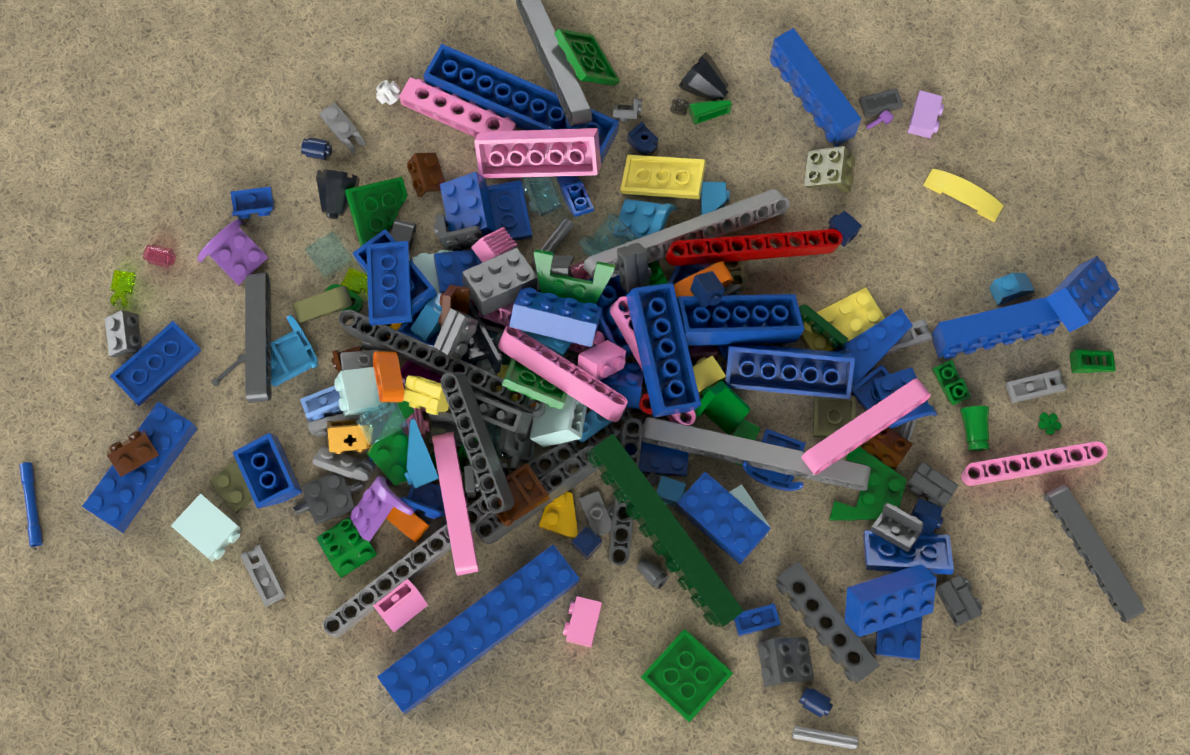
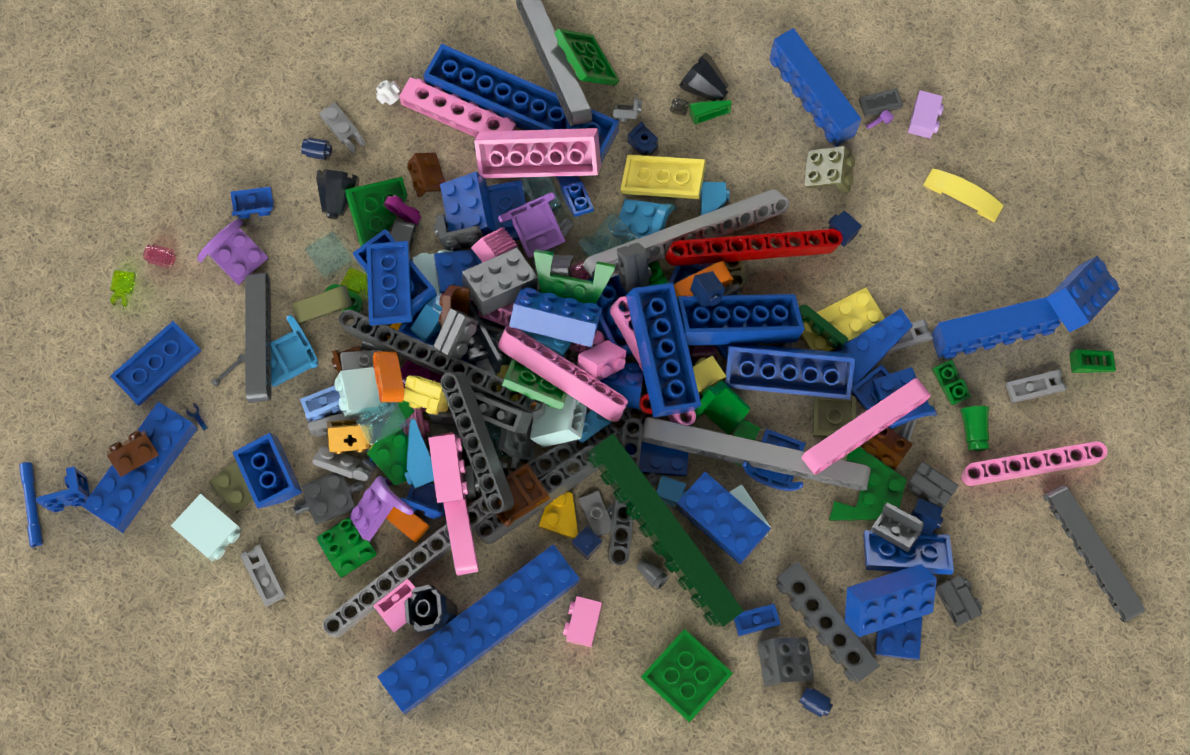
(75, 495): none -> blue bracket
(122, 333): dark grey bracket -> none
(196, 415): none -> clear blue hand
(396, 206): none -> magenta plate
(429, 609): none -> black cone
(448, 468): none -> bright pink wedge
(536, 225): none -> medium lavender piece
(825, 737): light grey axle -> none
(1010, 287): dark azure slope -> none
(1048, 422): green plant -> none

